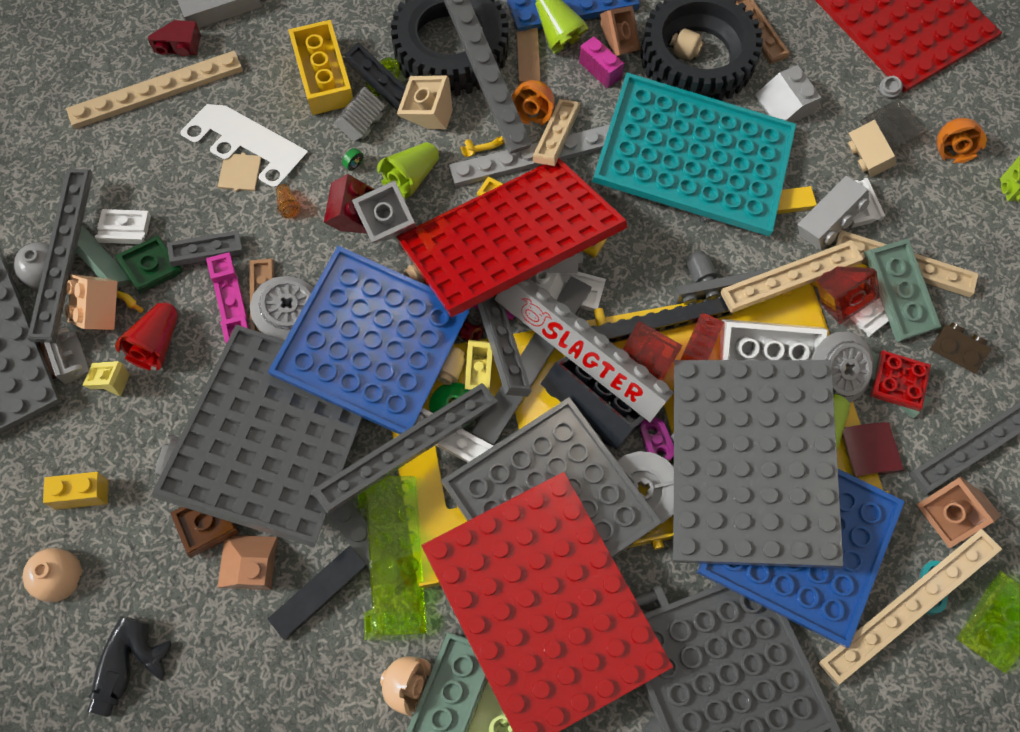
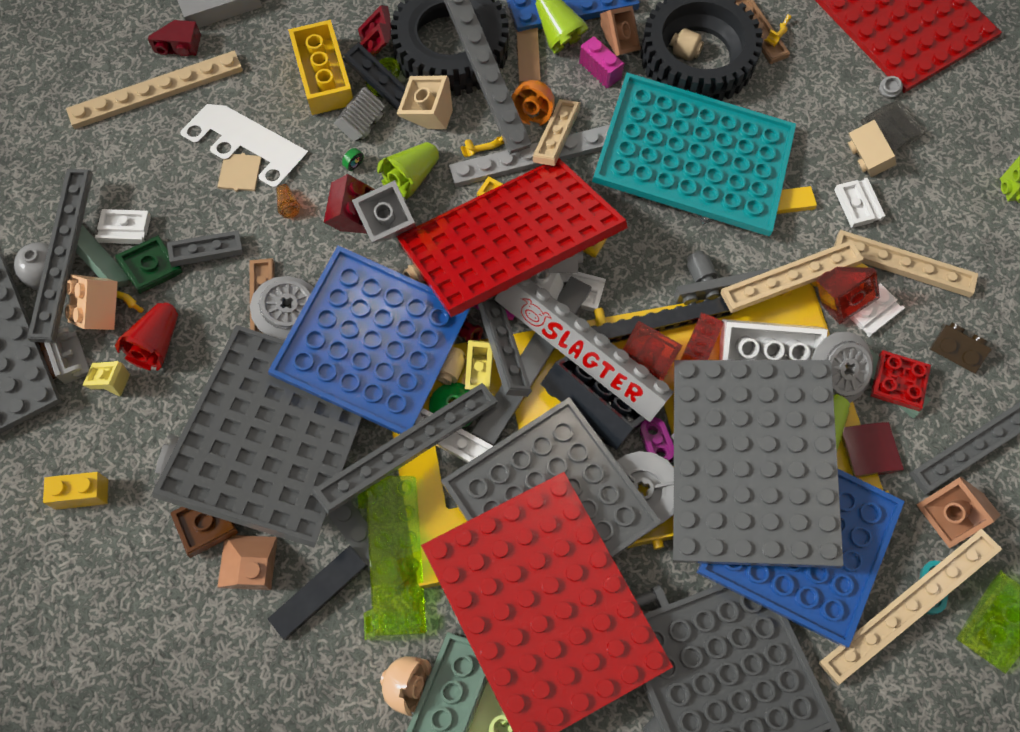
(52, 574): light nougat cylinder -> none
(114, 664): black piece -> none
(228, 293): dark pink slope -> none
(376, 30): none -> dark red slope
(774, 37): none -> yellow piece
(789, 95): light grey slope -> none
(834, 213): light grey brick -> none
(903, 290): sand green tile -> none
(965, 137): orange cylinder -> none

